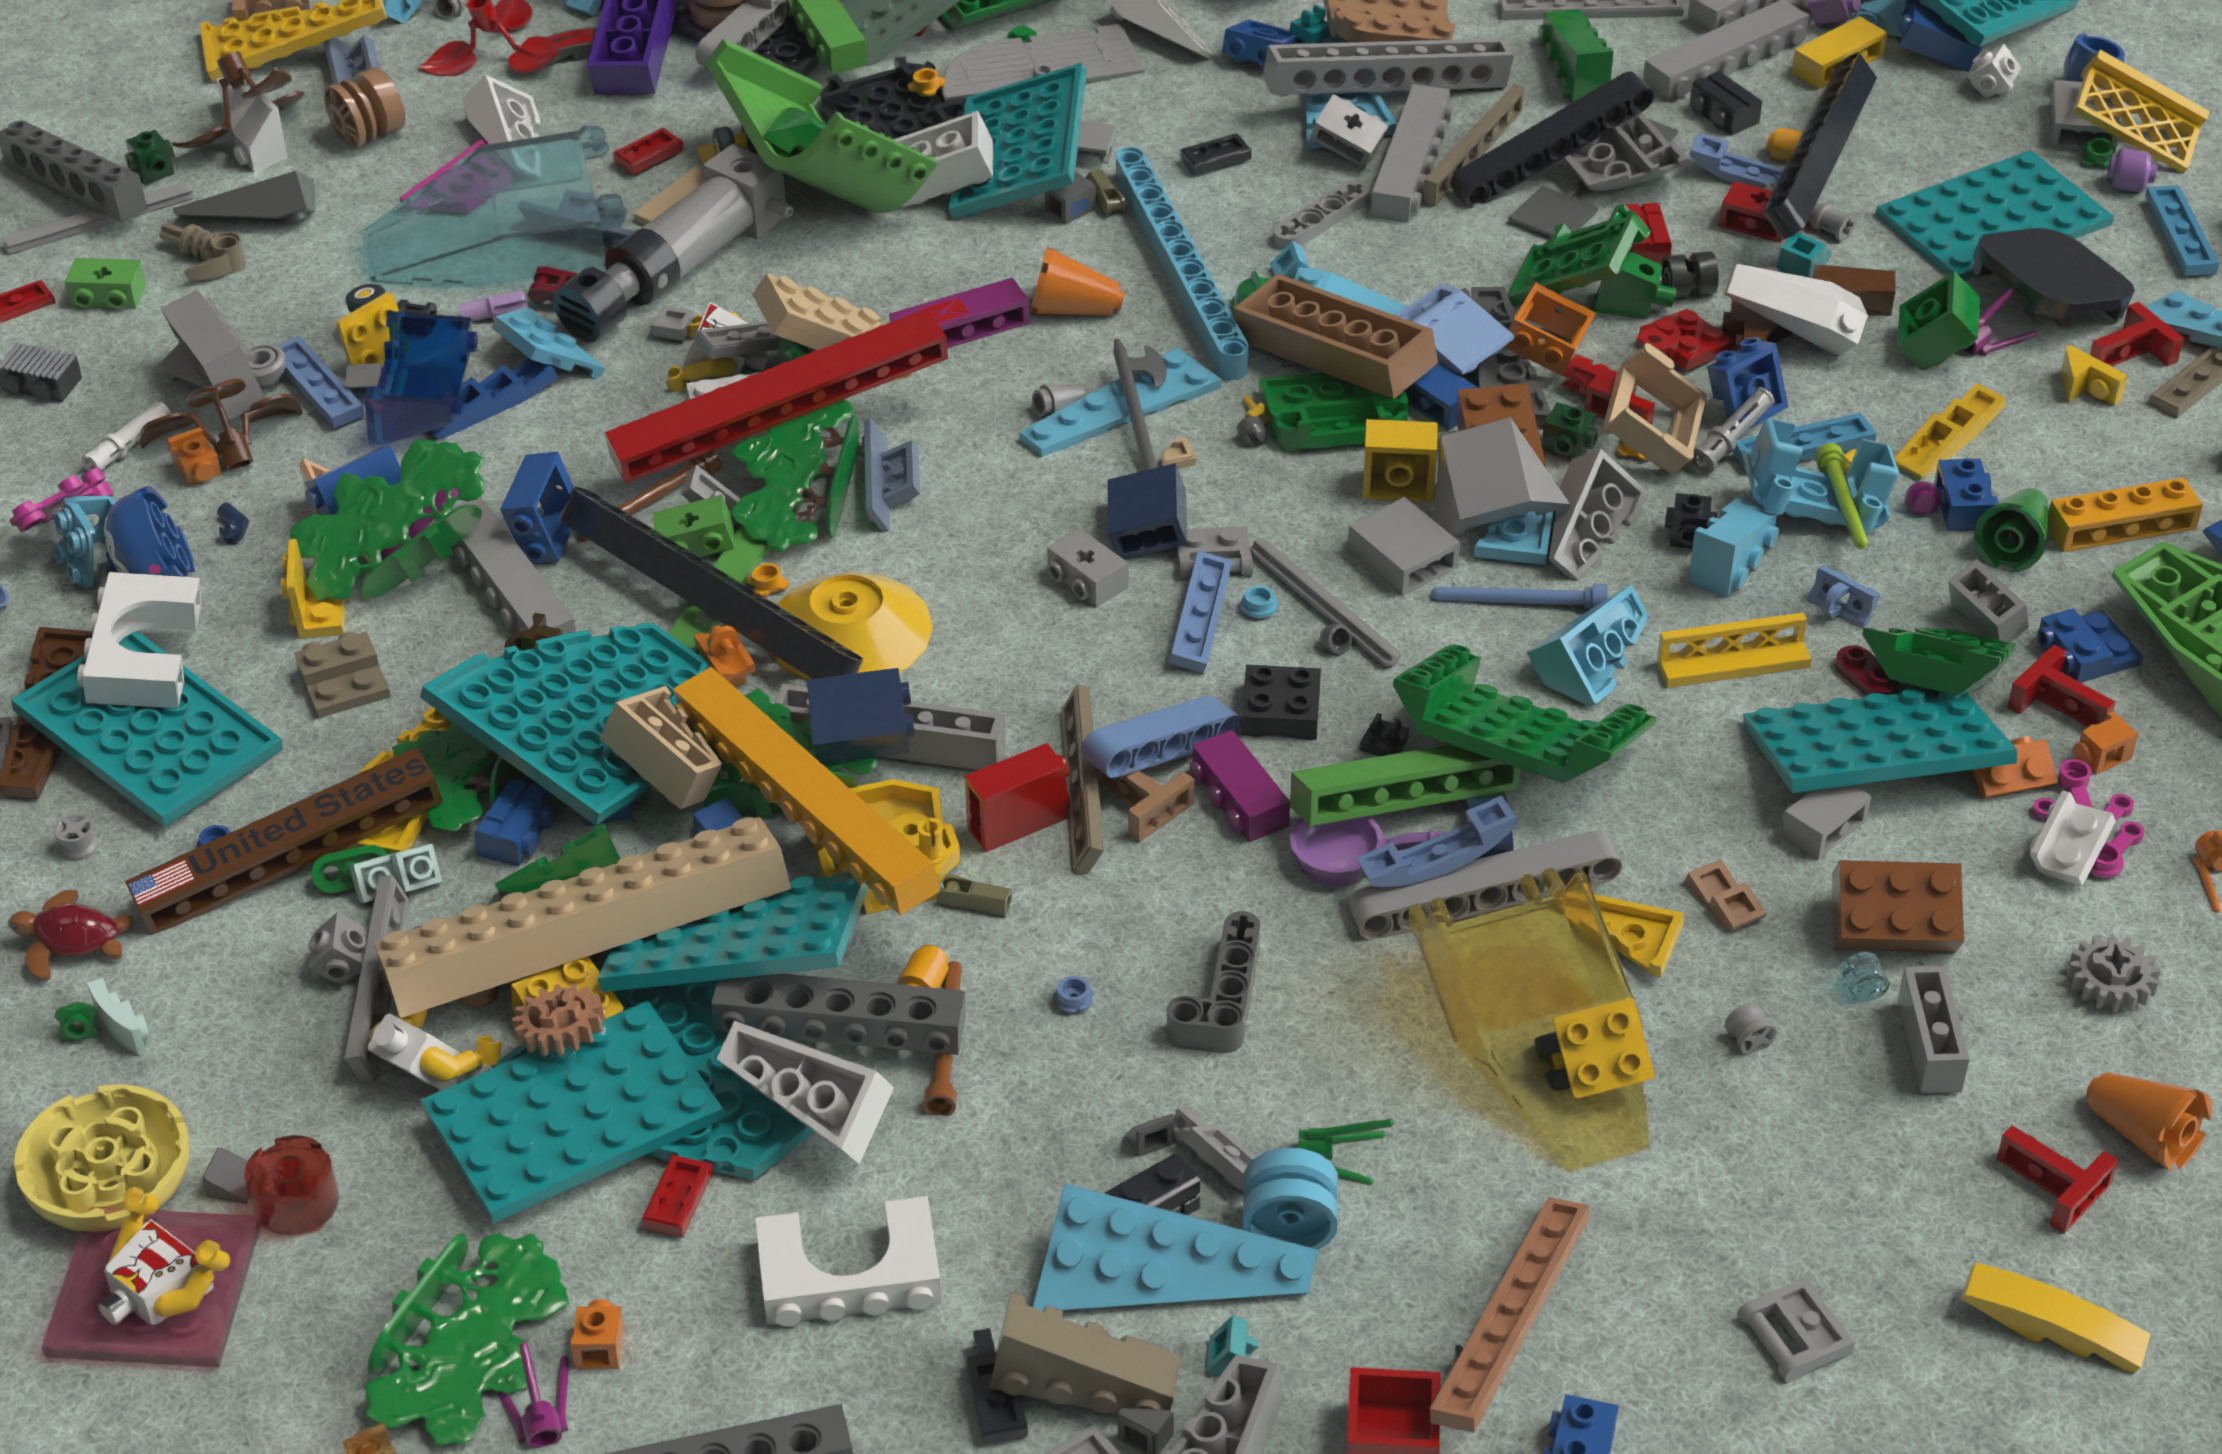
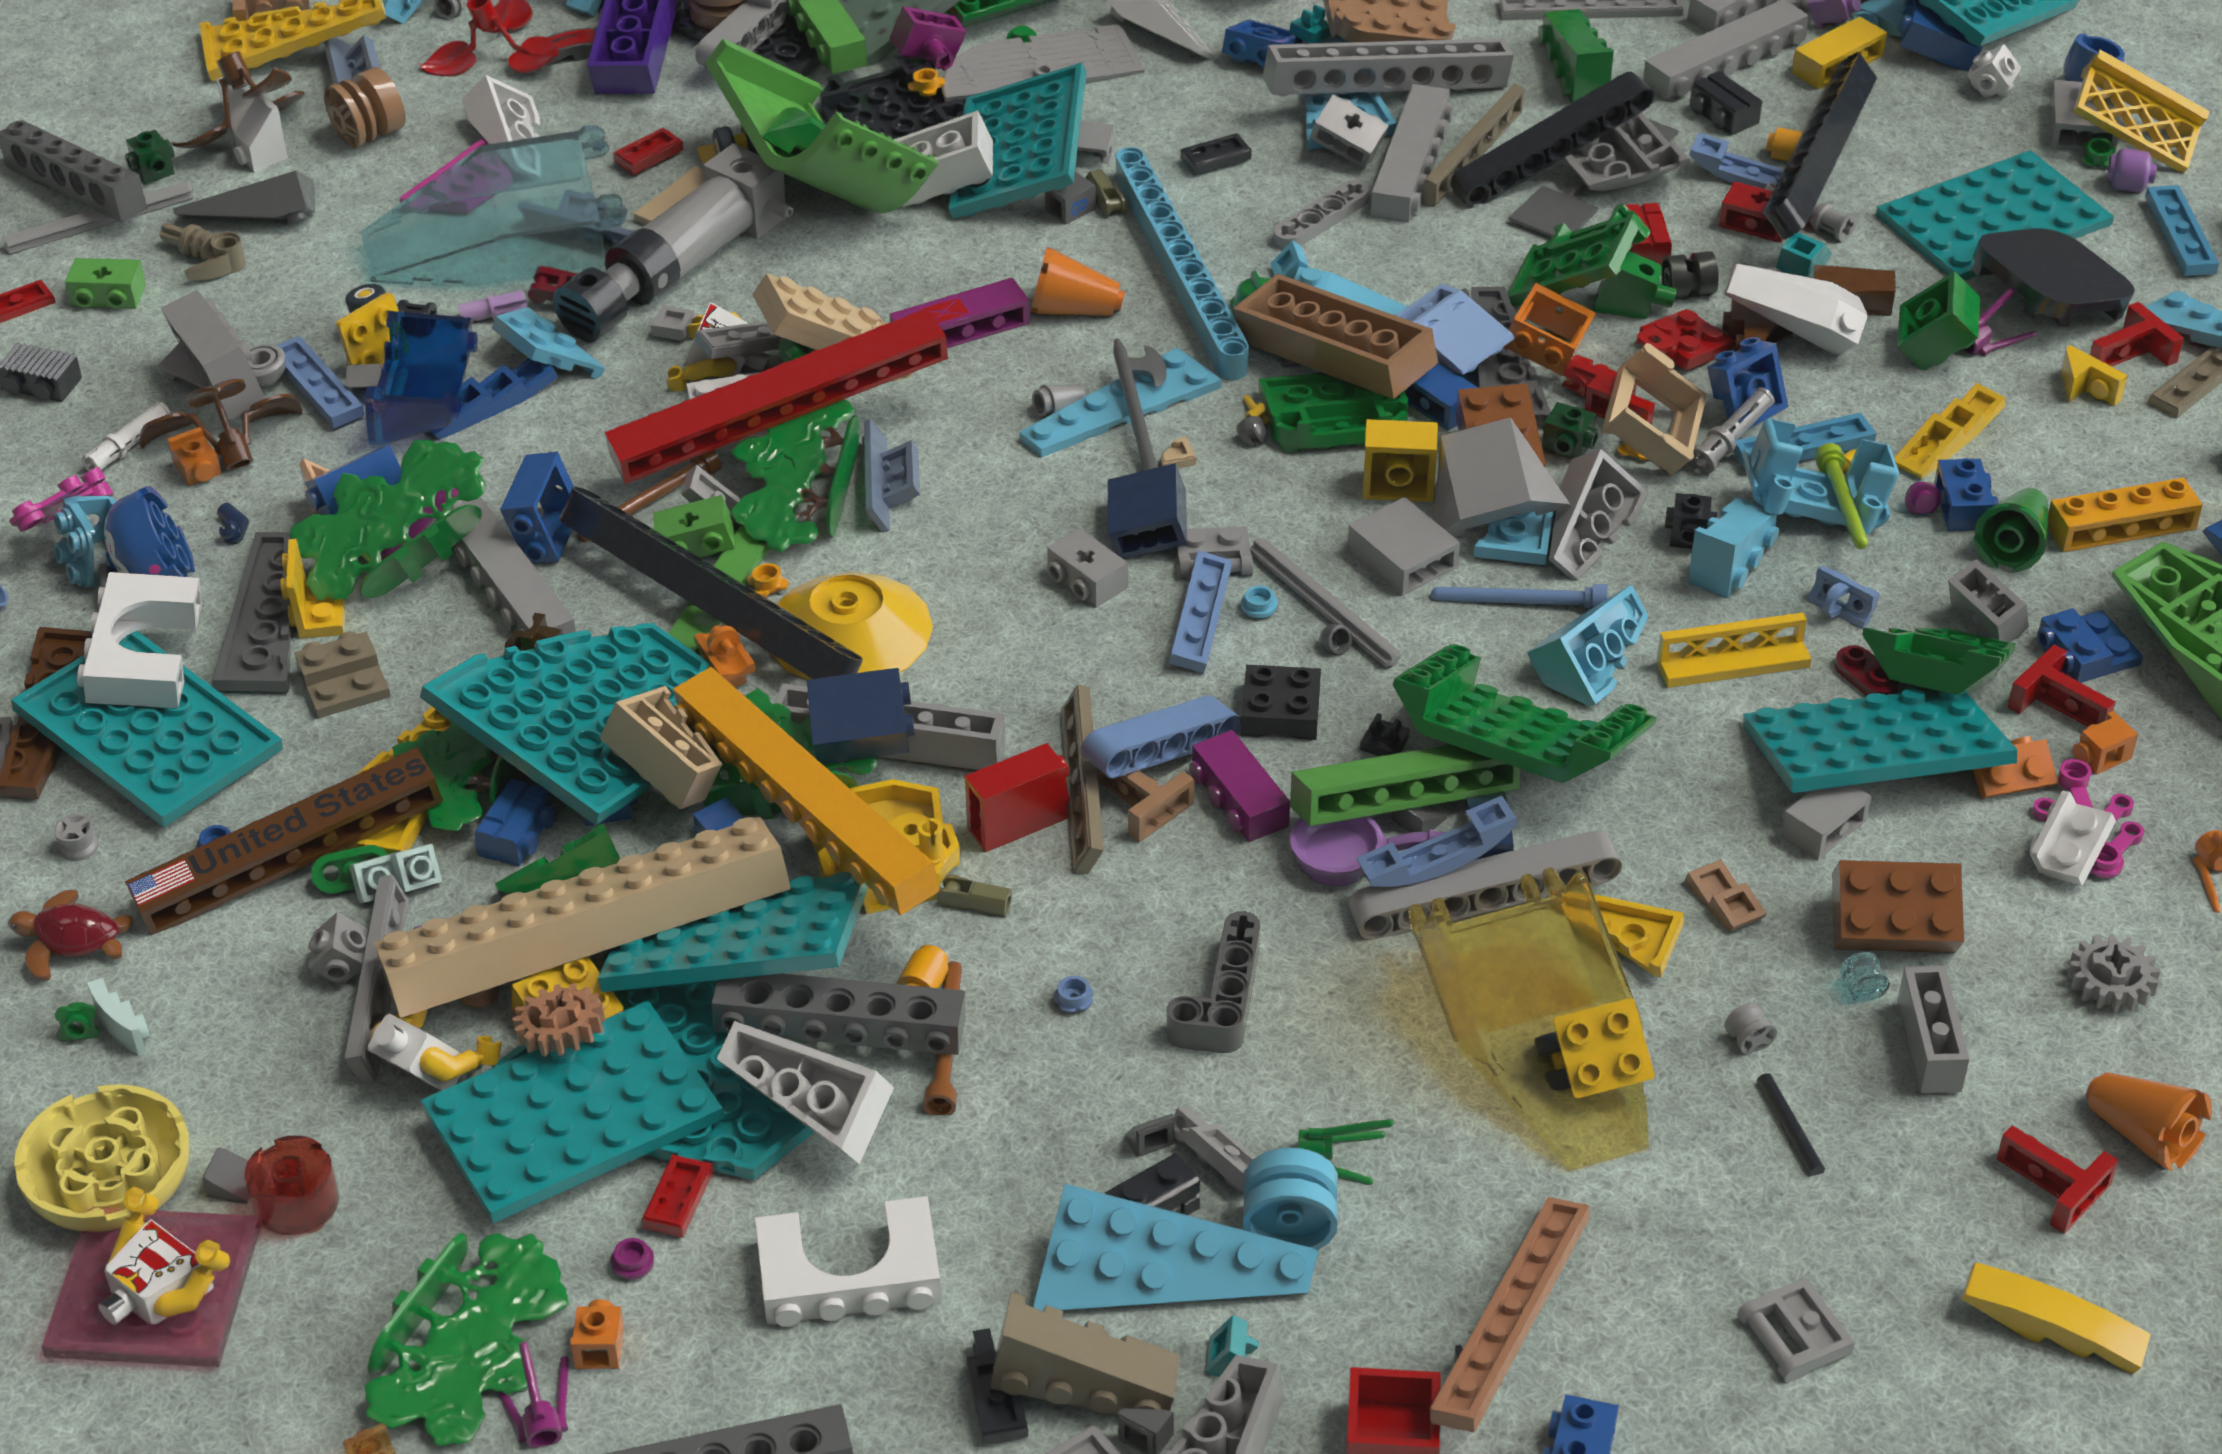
(259, 631): none -> dark grey wing
(632, 1259): none -> magenta plate
(928, 36): none -> magenta brick
(1419, 818): none -> dark grey slope
(1790, 1124): none -> black bar

